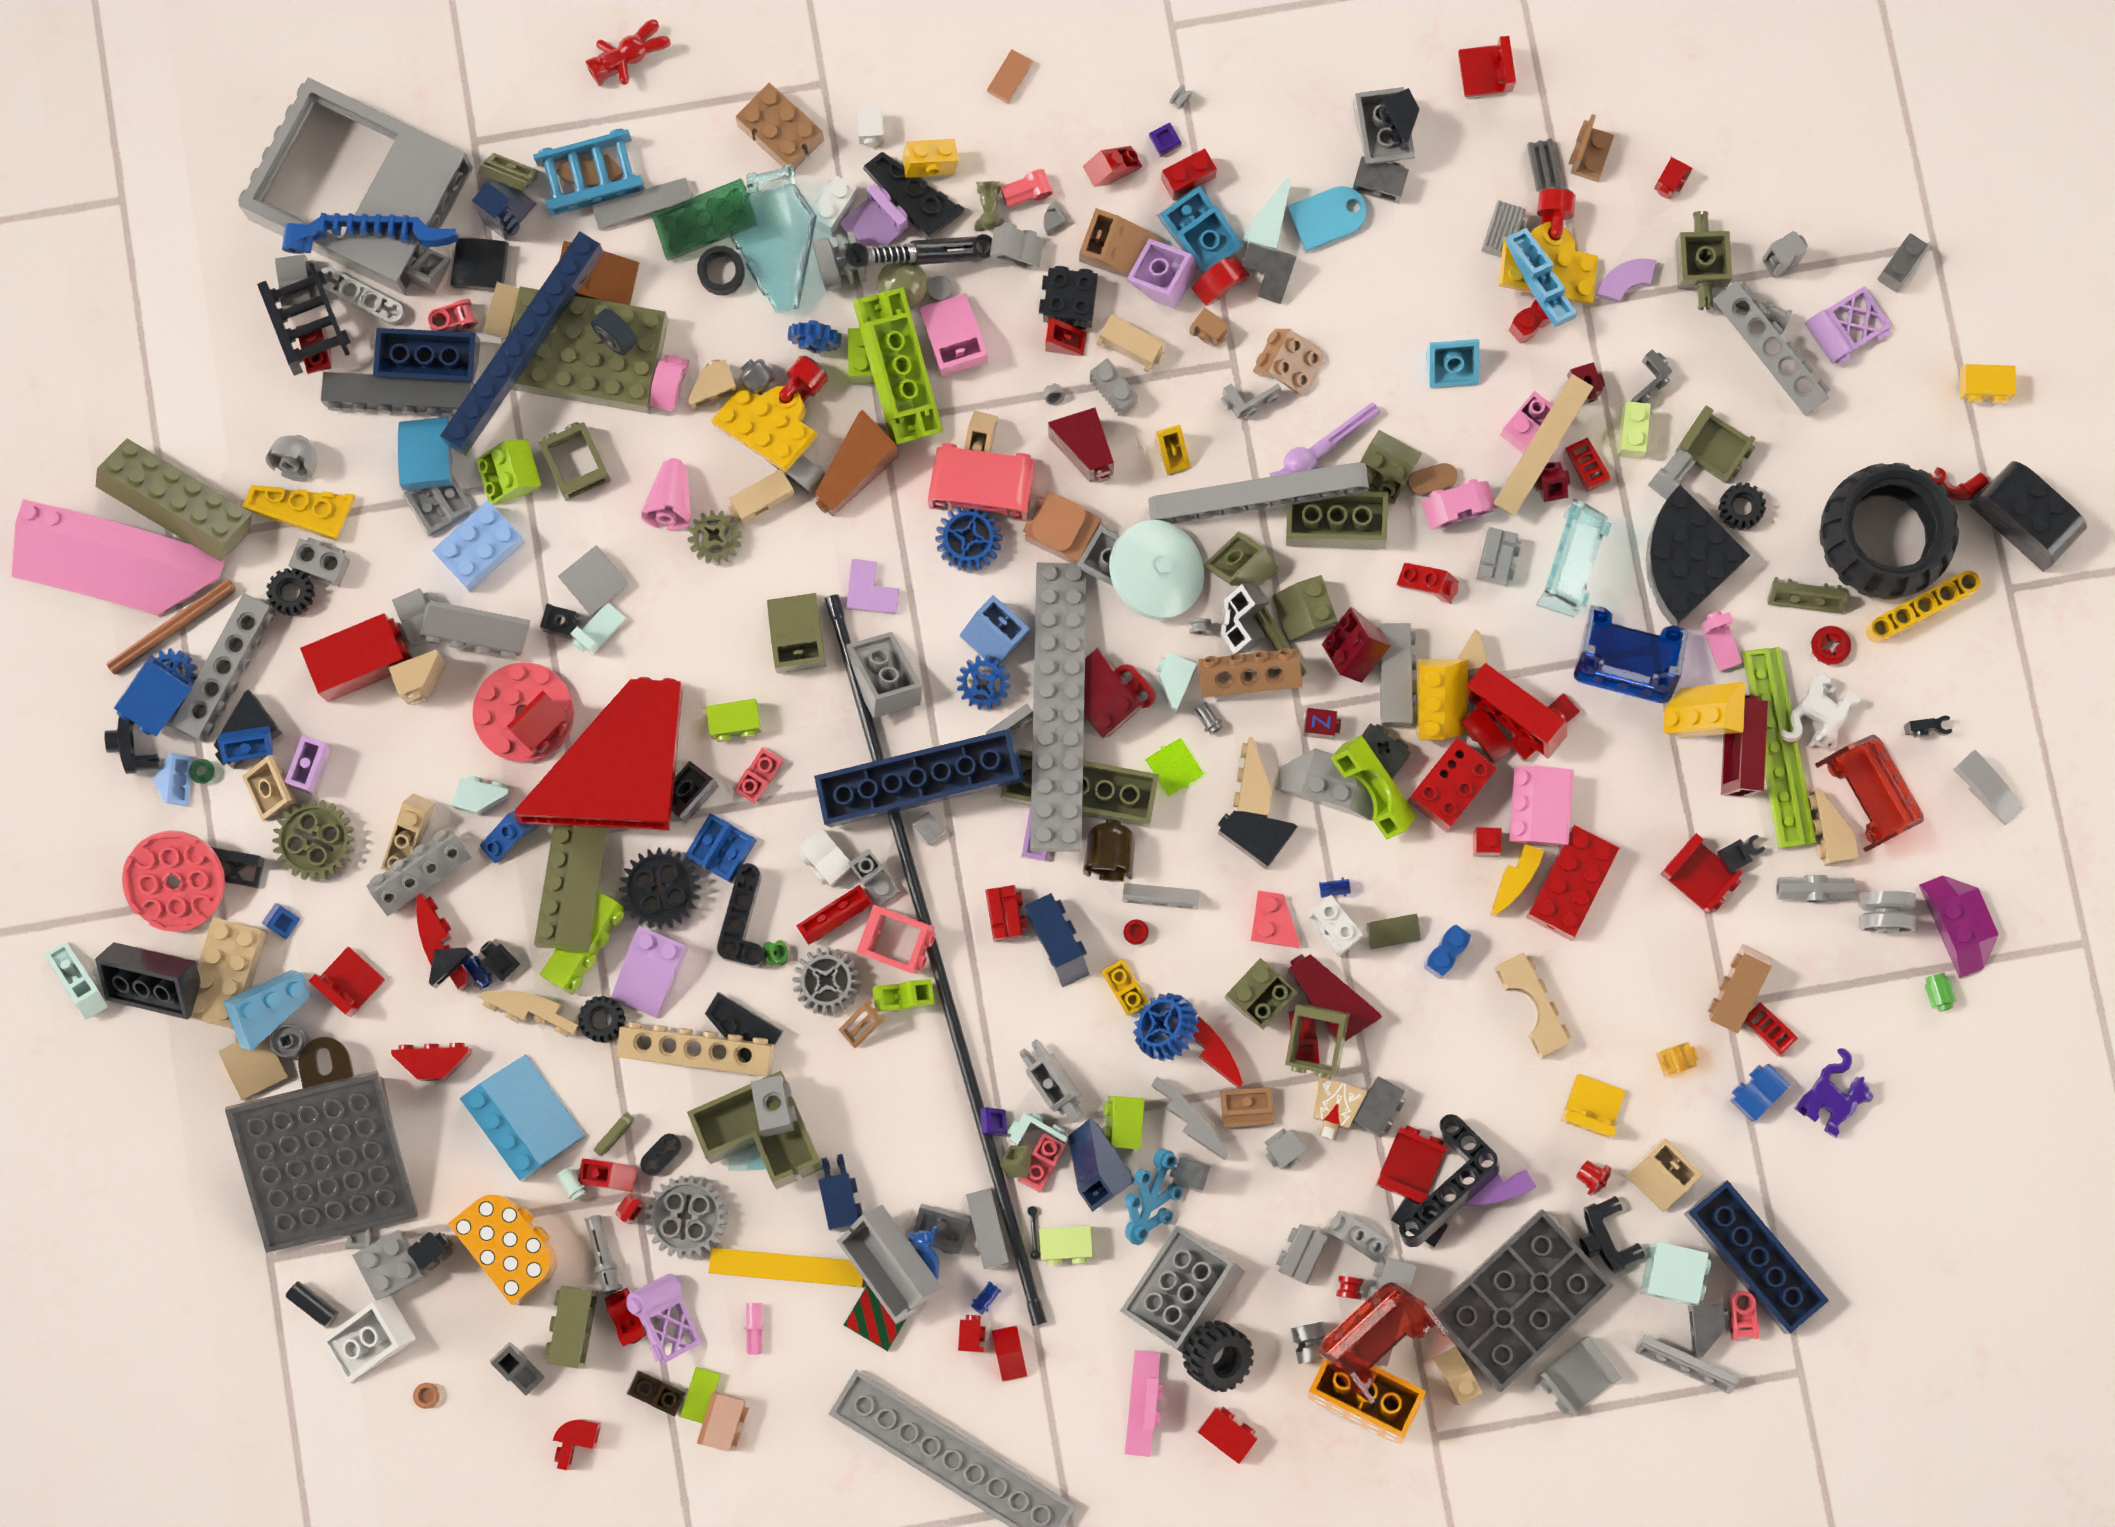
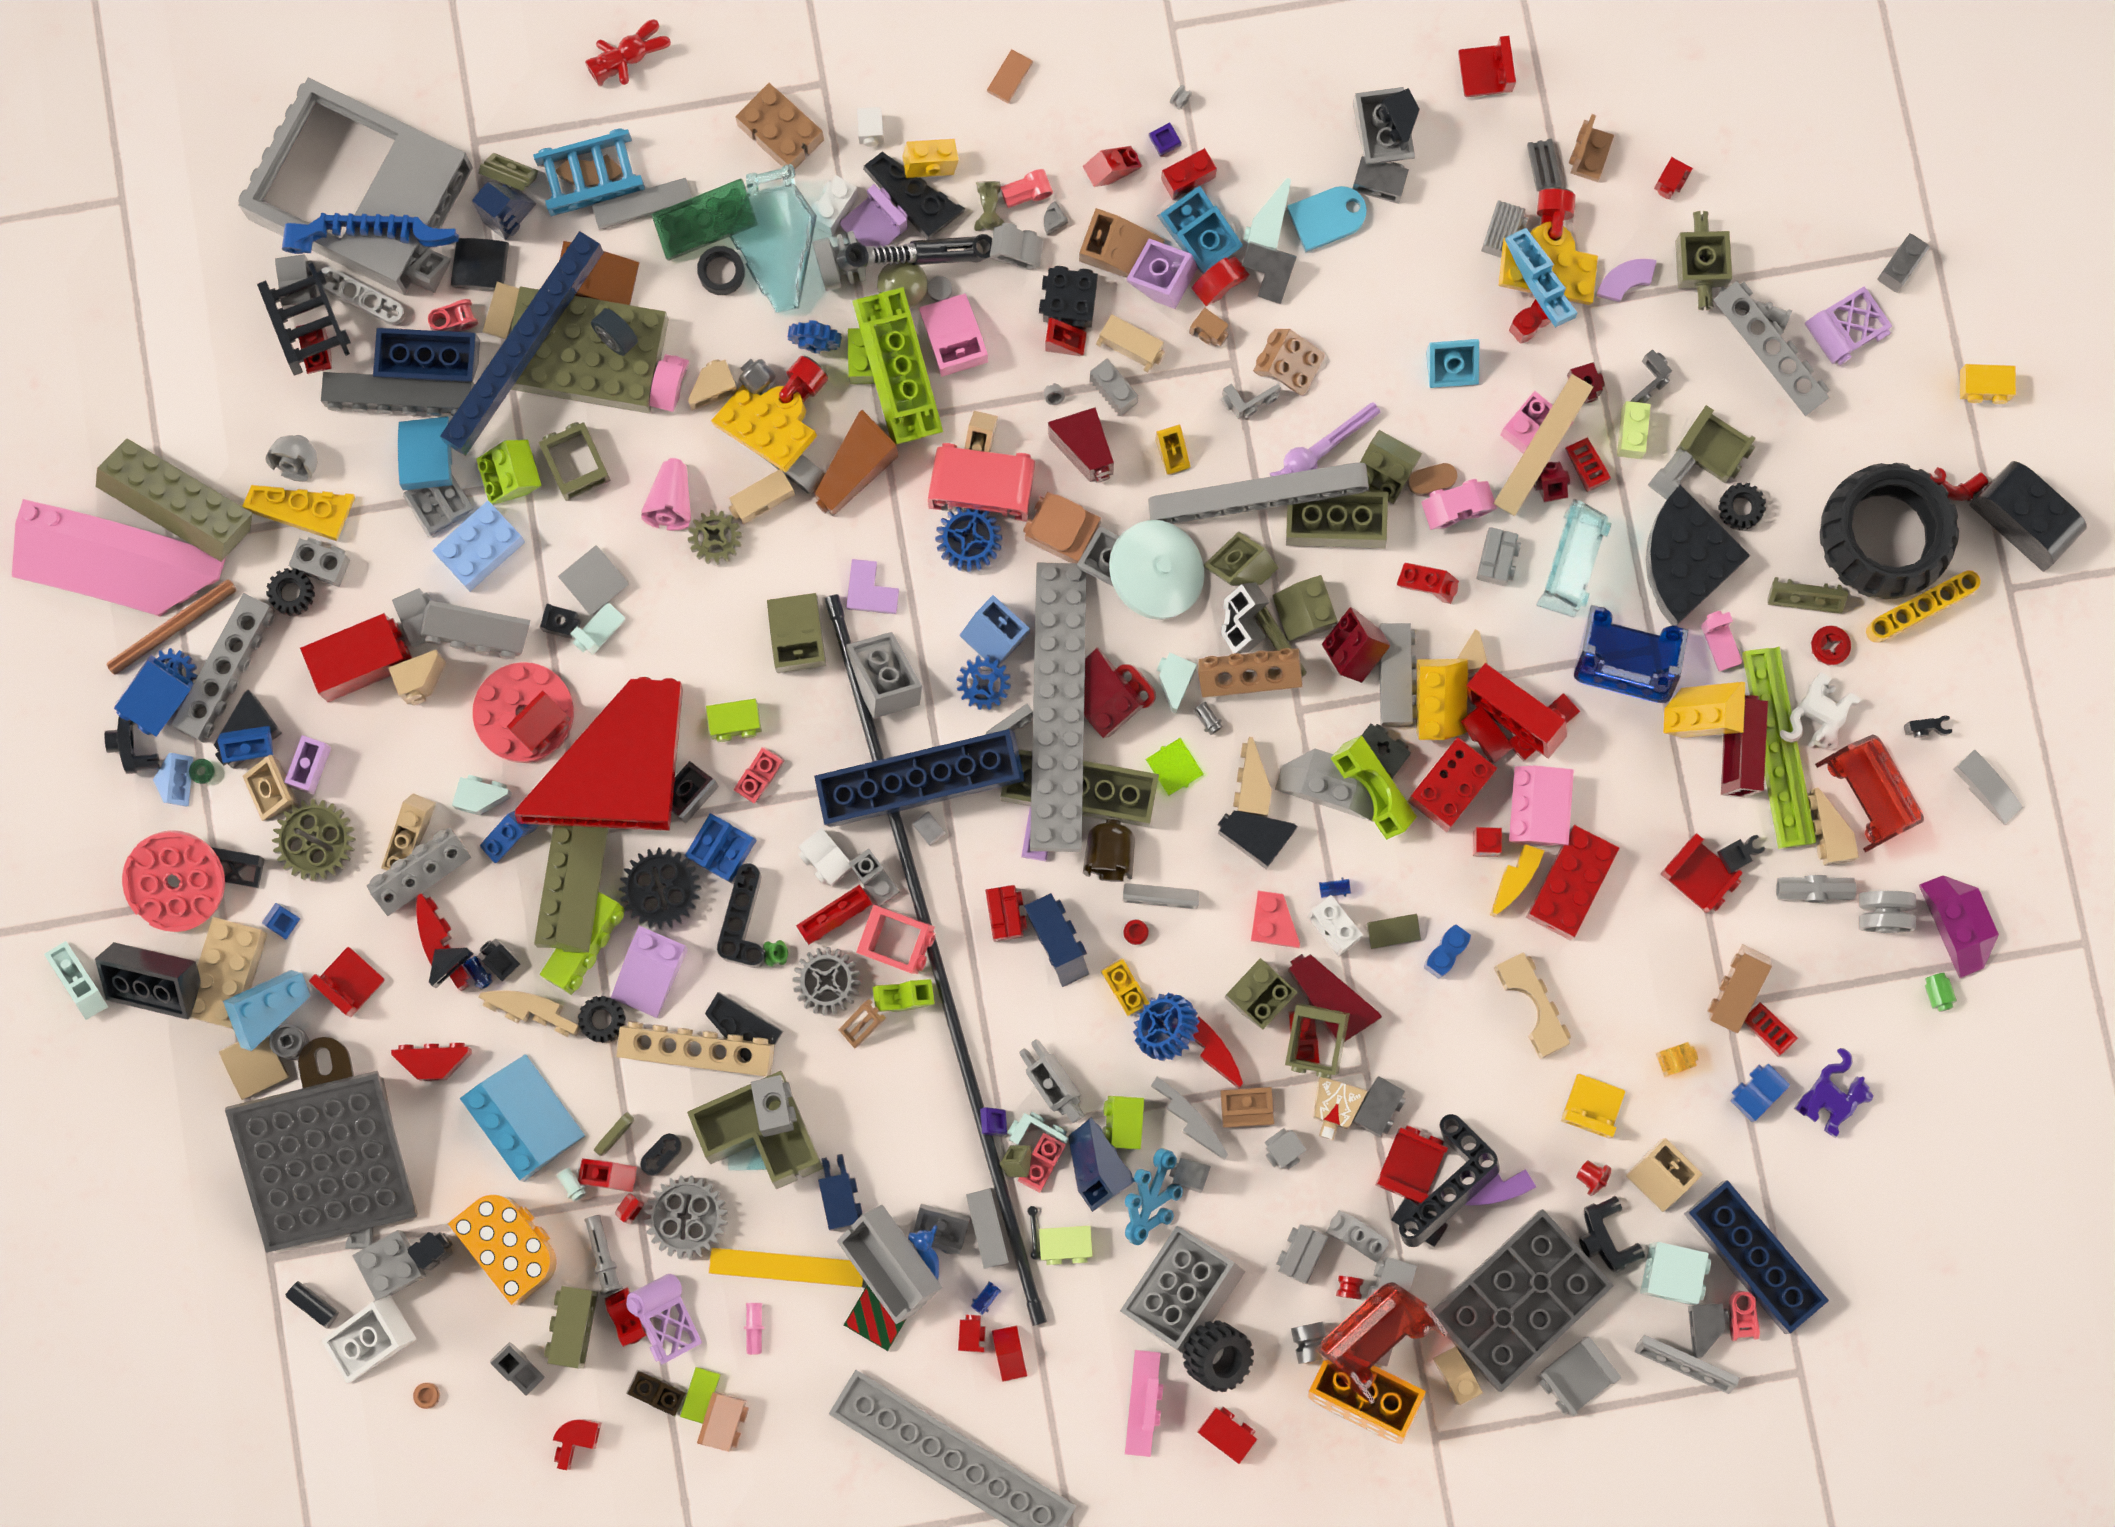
(1200, 626): light grey bush -> none
(1321, 723): dark red brick -> none
(1785, 254): light grey brick -> none

